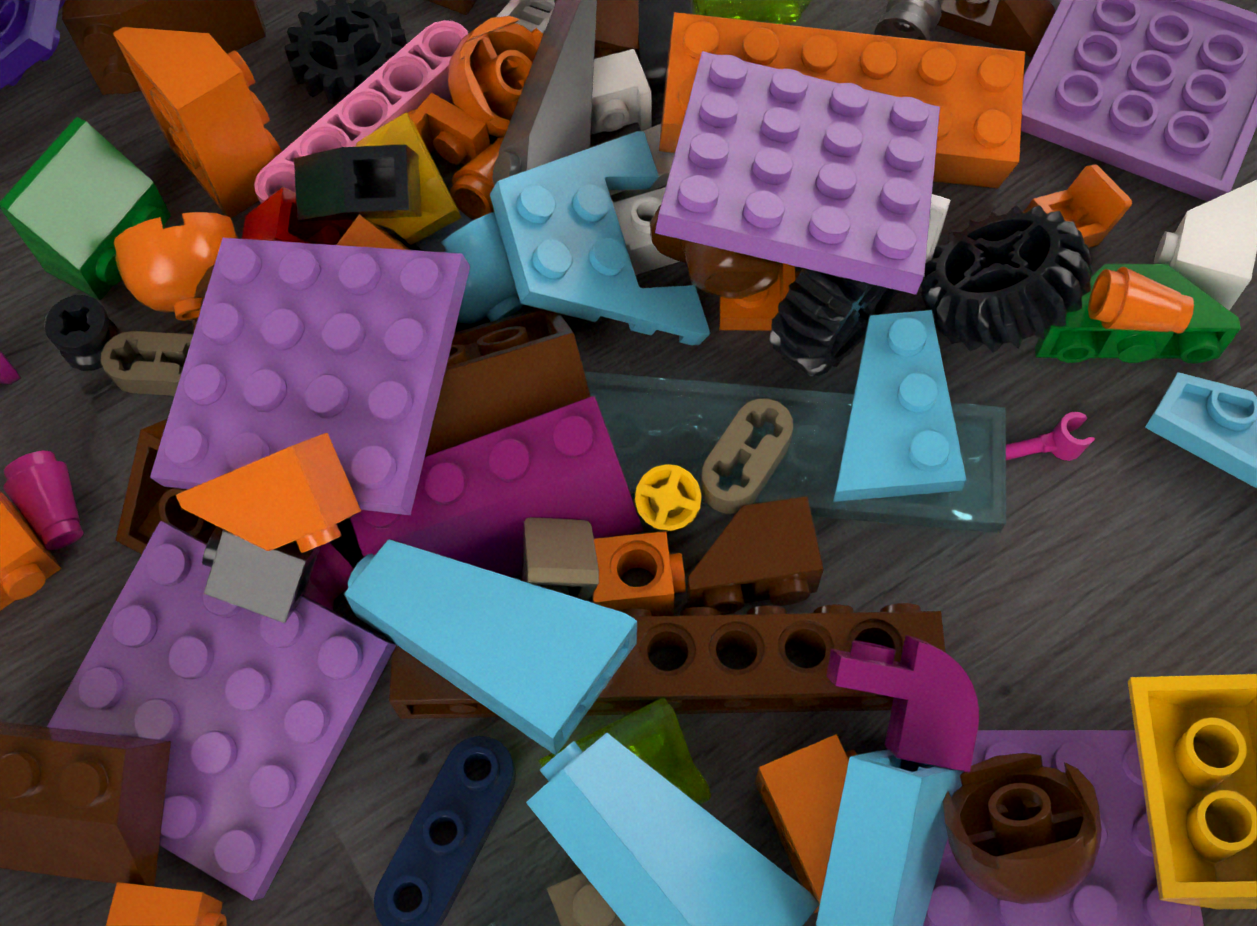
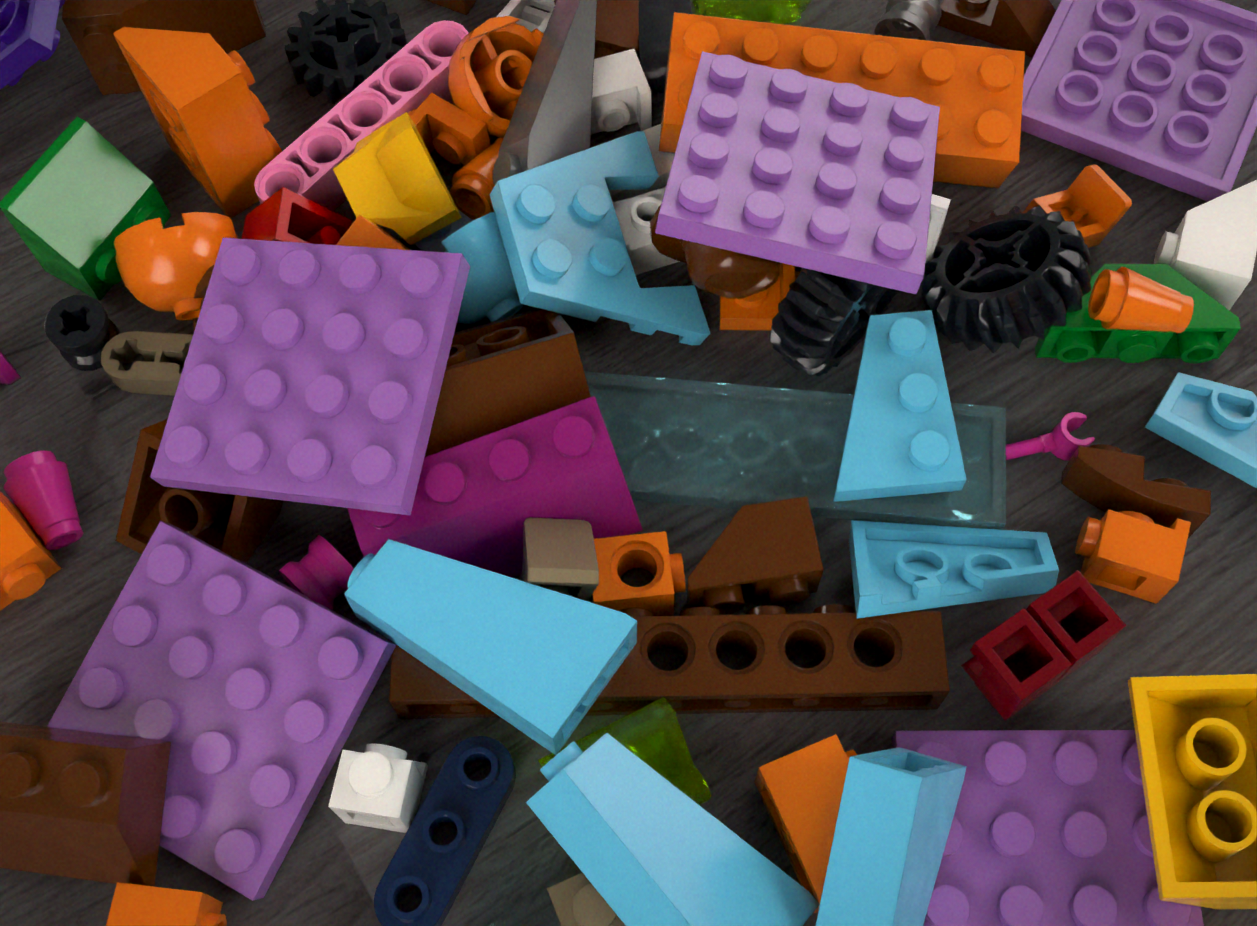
(257, 578): slope -> none
(279, 498): orange slope -> none
(358, 181): black slope -> none
(378, 788): none -> white brick
(659, 494): yellow wheel -> none
(735, 448): dark tan beam -> none
(933, 700): magenta brick -> none
(943, 566): none -> medium azure wing
(1023, 828): reddish brown cylinder -> none
(1042, 644): none -> dark red hips
(1117, 483): none -> reddish brown slope
(1132, 553): none -> orange brick

